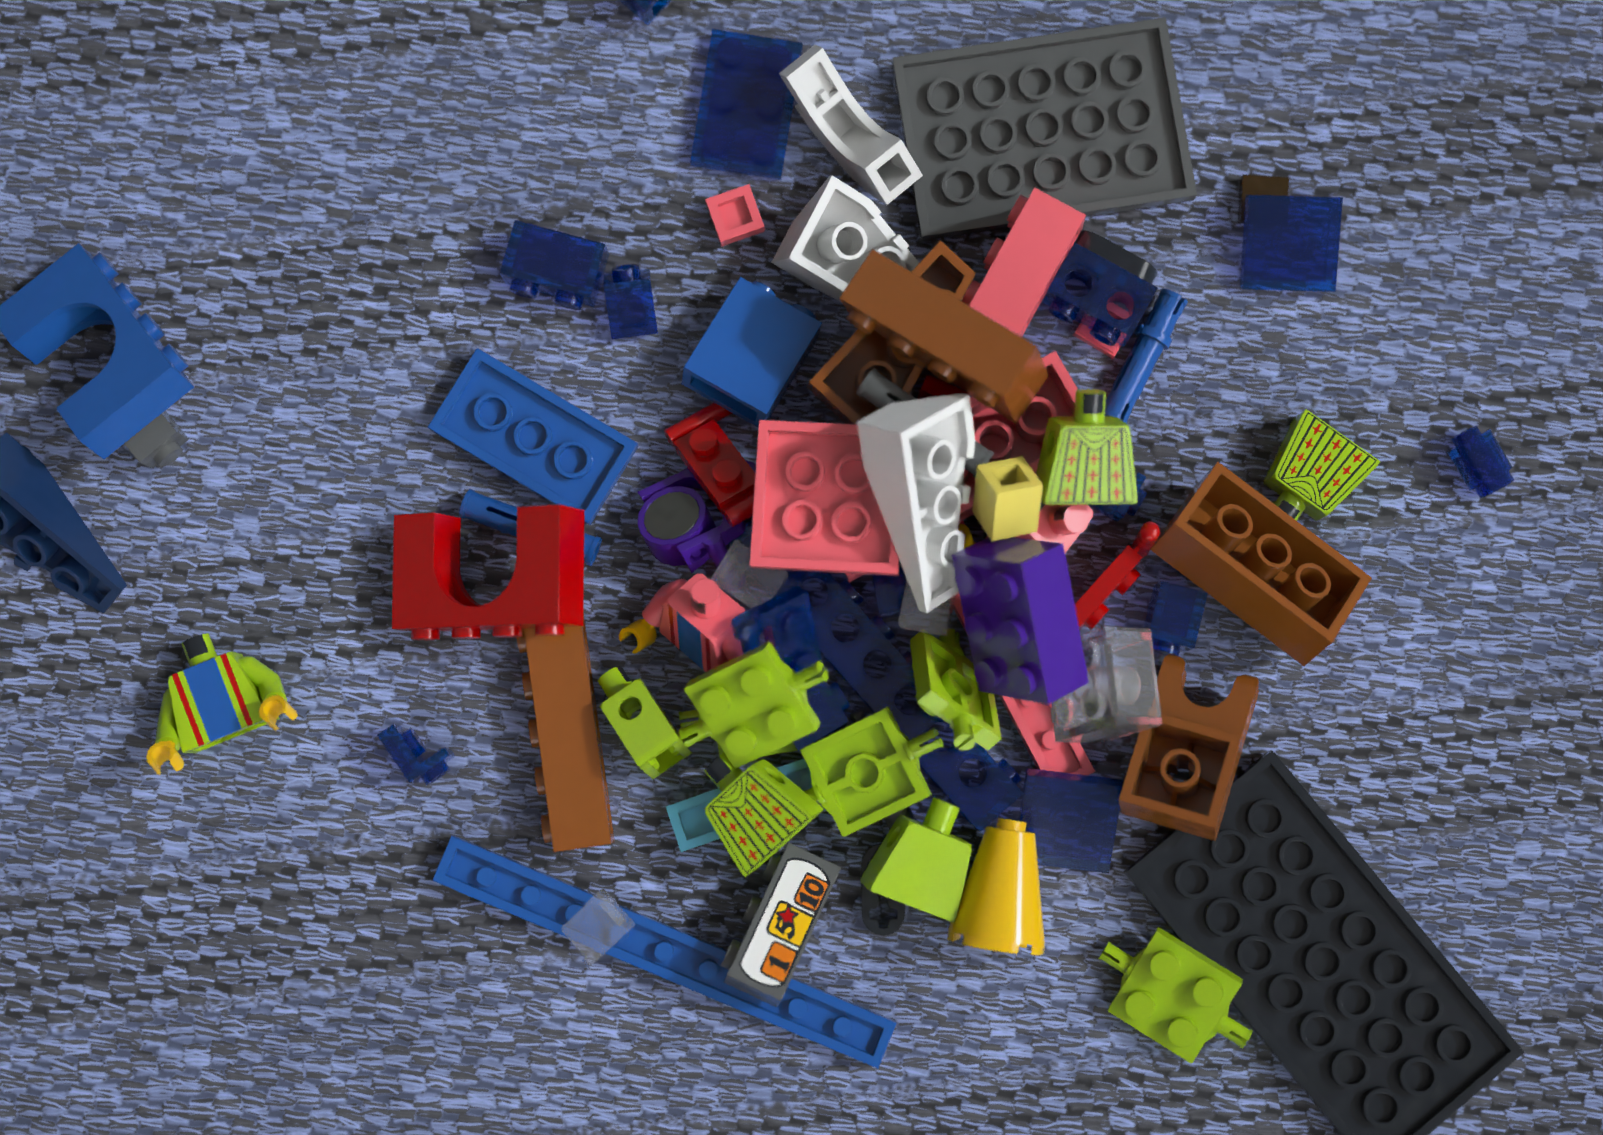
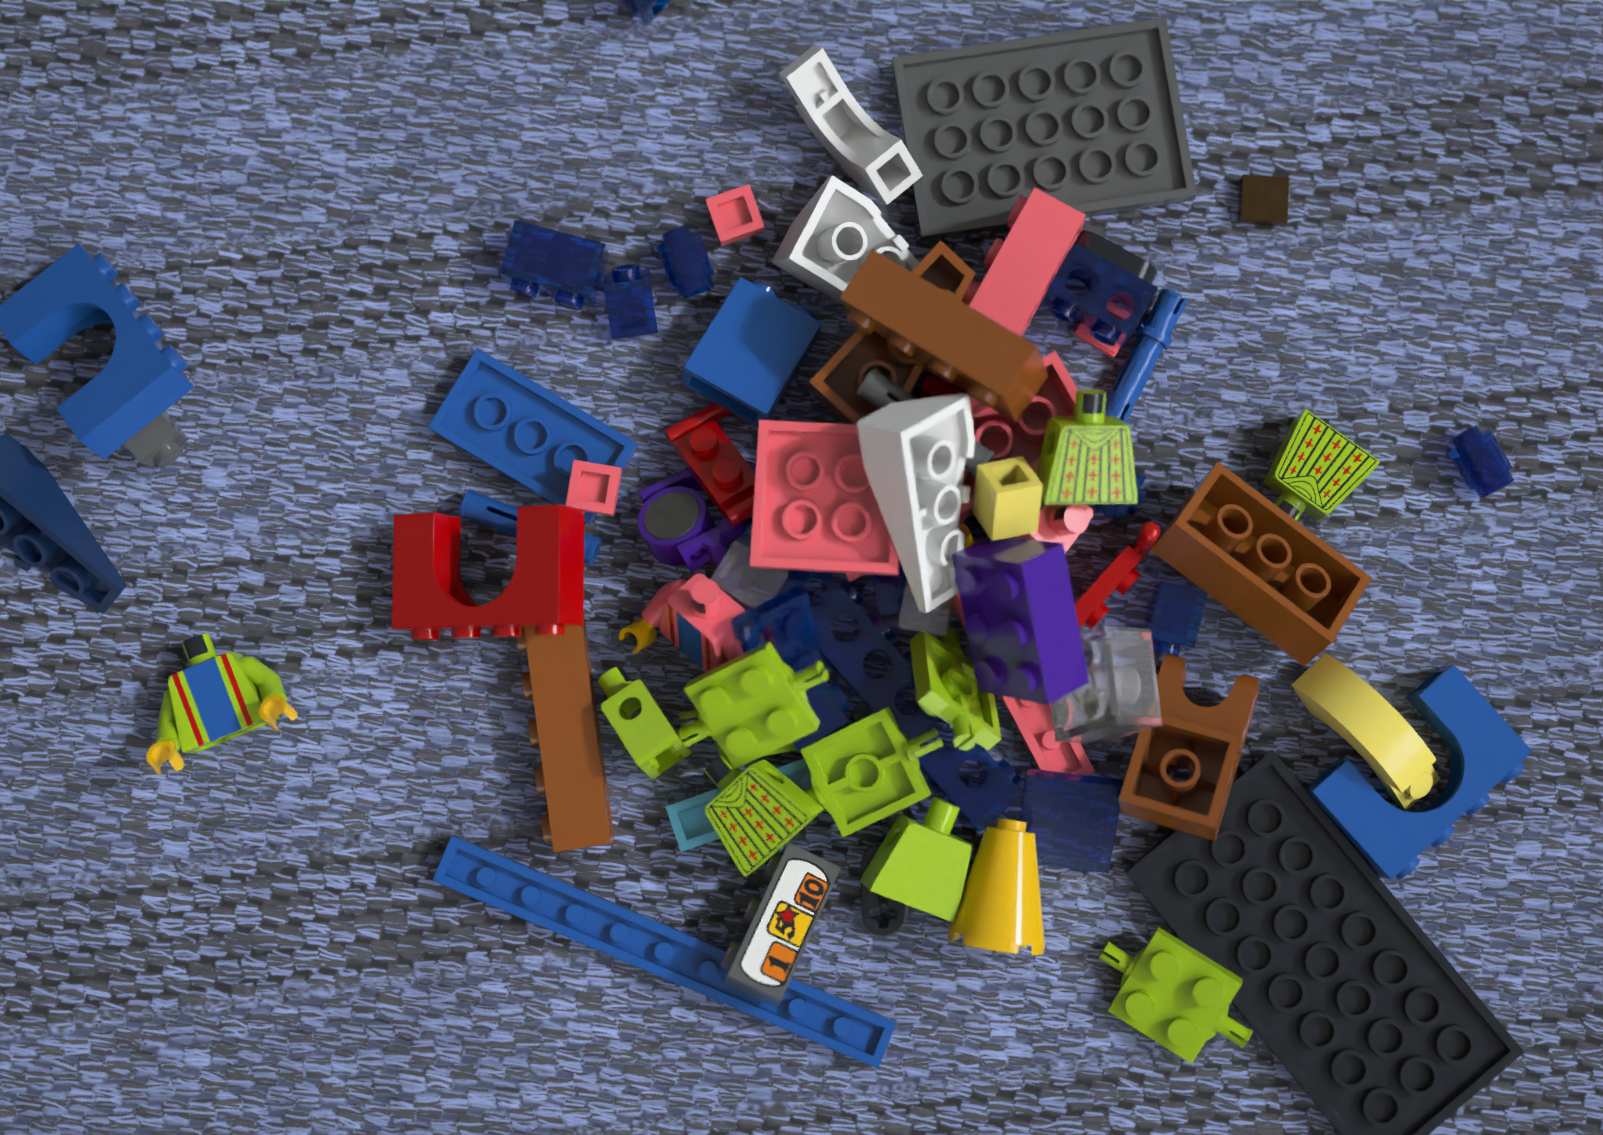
(406, 751): clear blue bracket -> none
(594, 487): none -> coral plate
(597, 926): clear panel -> none
(686, 262): none -> clear blue brick
(745, 105): clear blue plate -> none
(1291, 243): clear blue tile -> none
(1371, 727): none -> light yellow arch
(1480, 754): none -> blue arch

